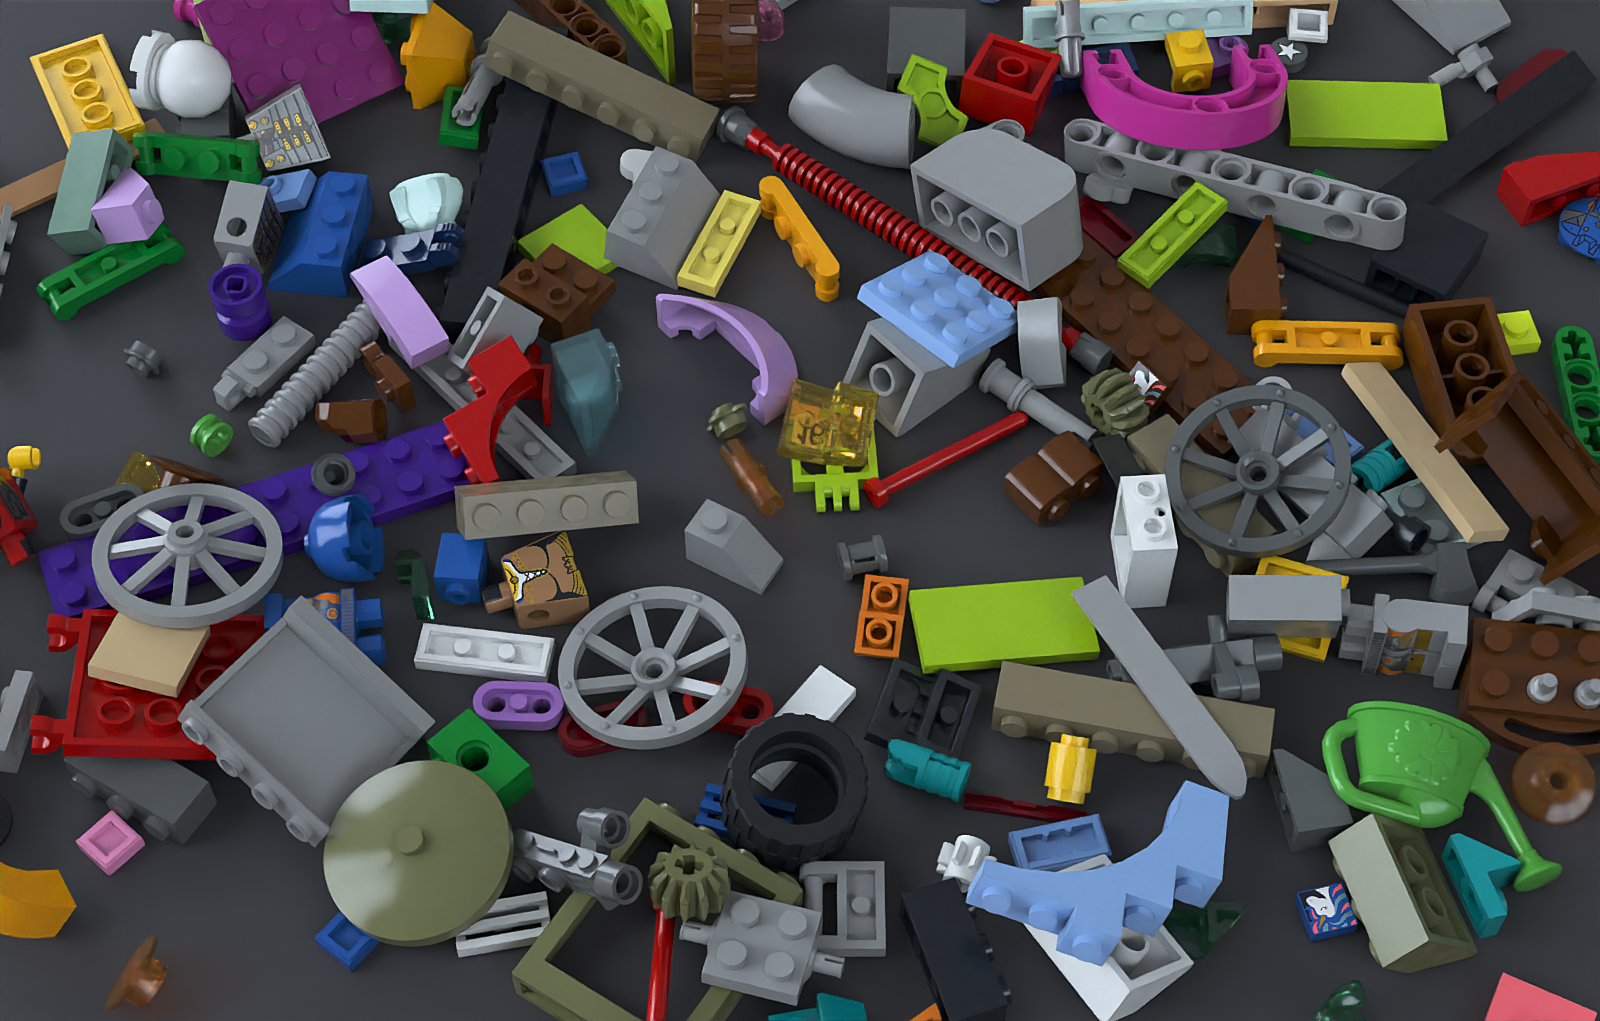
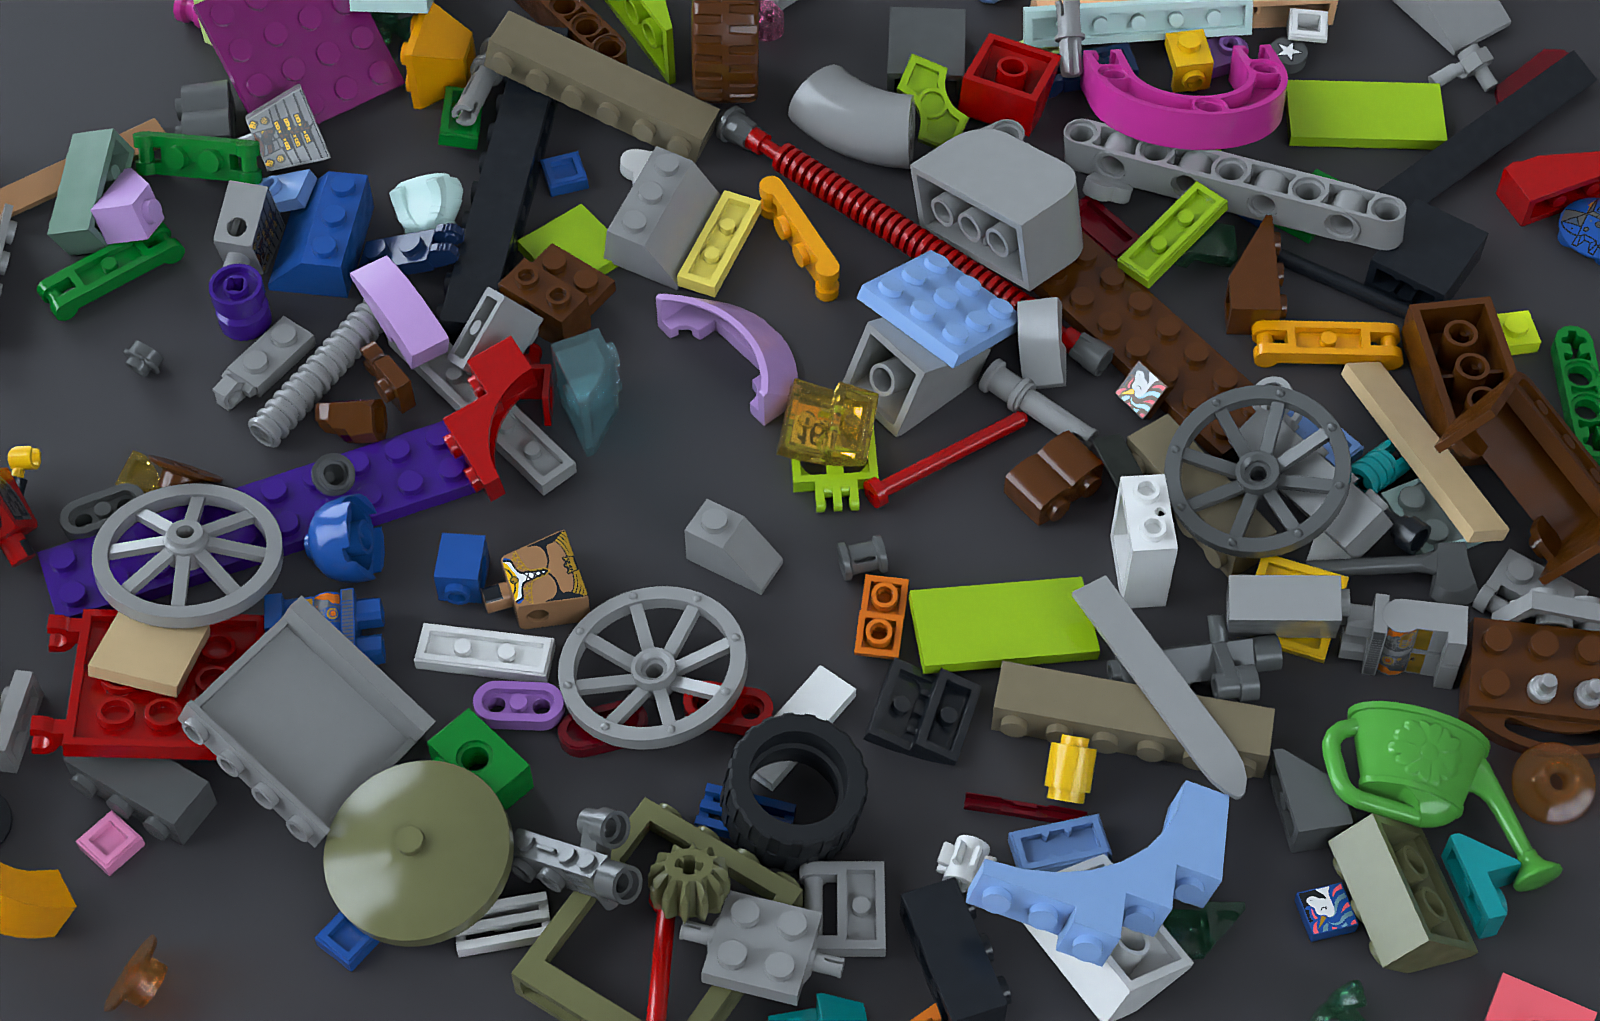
(87, 89): yellow tile -> none
(181, 75): white tile -> none
(211, 435): bright green bush -> none
(412, 570): clear green slope -> none
(546, 504): dark tan brick -> none
(728, 420): olive plate -> none
(751, 477): clear orange pin -> none
(927, 769): teal hinge -> none
(1114, 403): olive gear -> none

